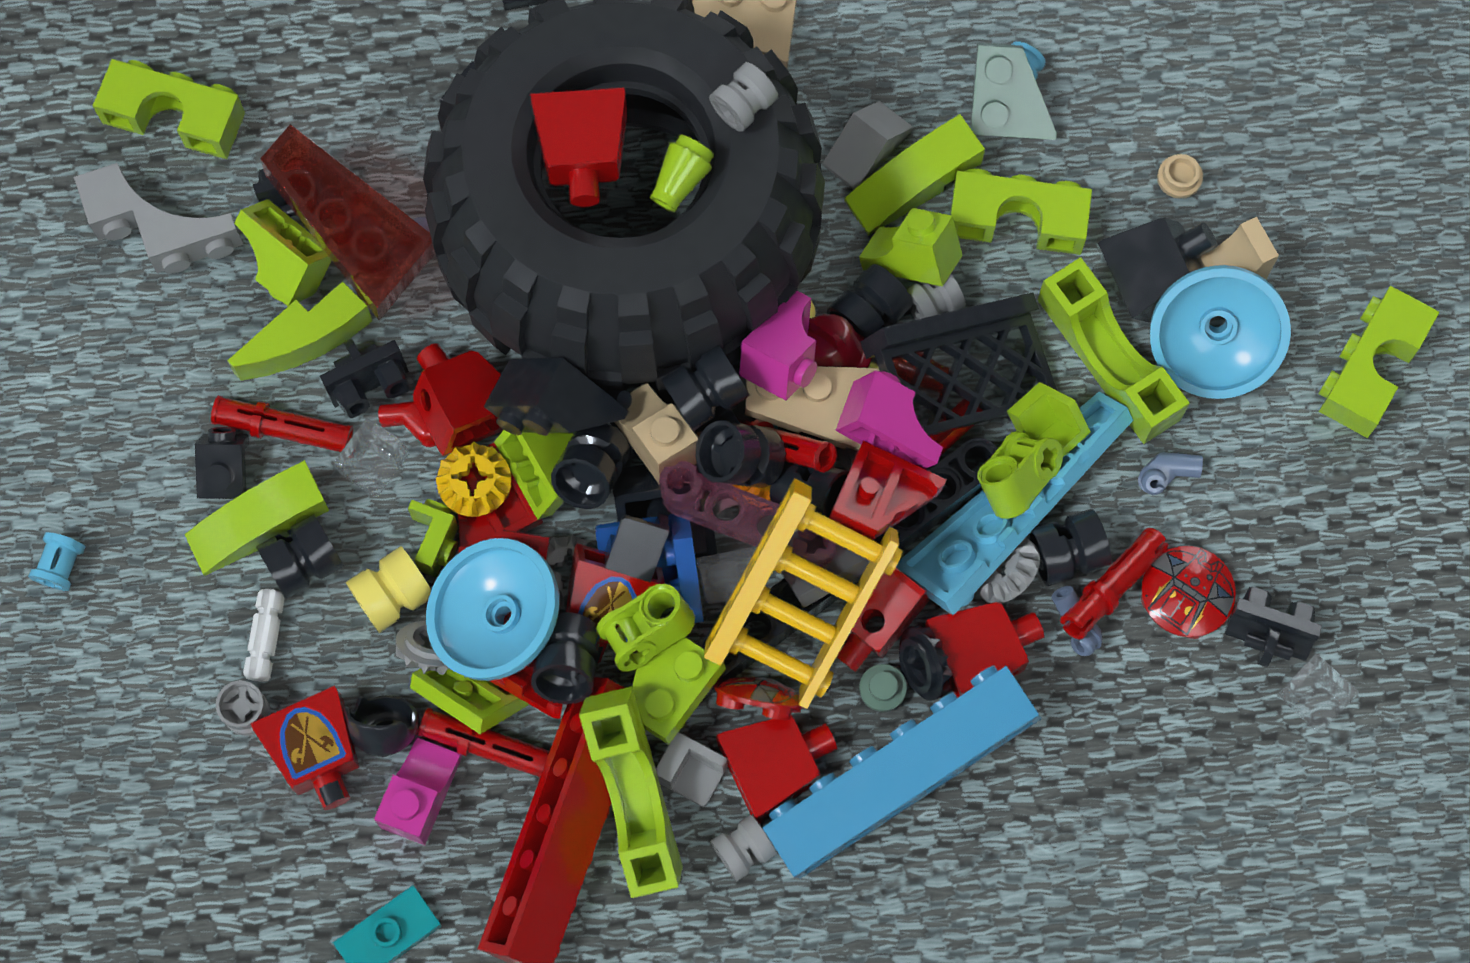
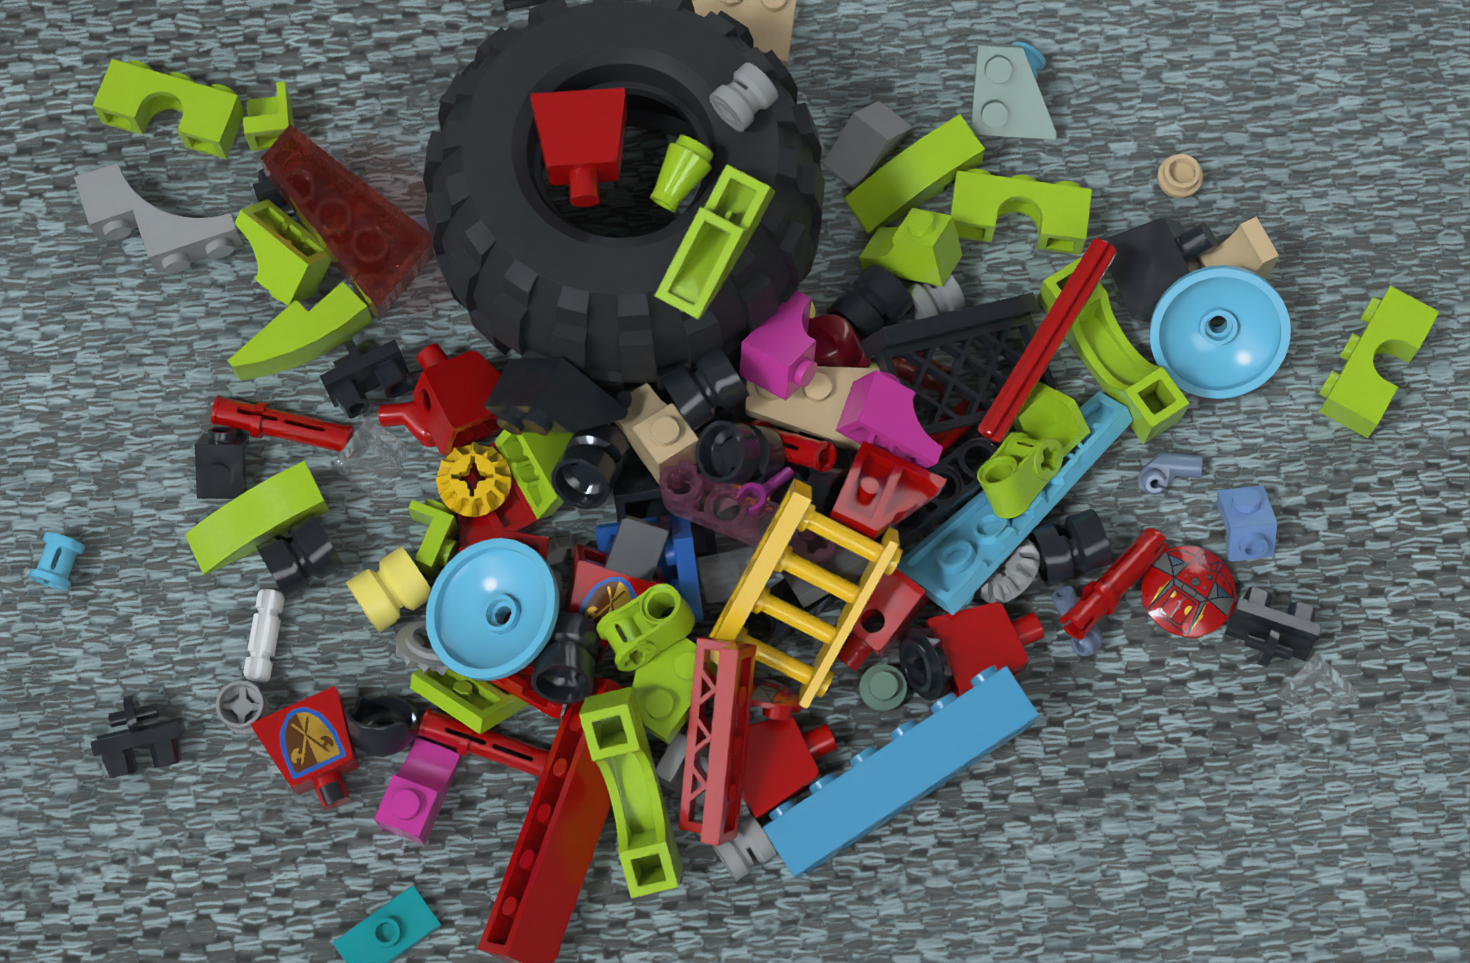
(118, 745): none -> black hips
(268, 118): none -> lime panel
(714, 242): none -> lime slope
(726, 739): none -> red fence
(763, 491): none -> magenta hand
(1047, 340): none -> red axle
(1248, 522): none -> medium blue bracket

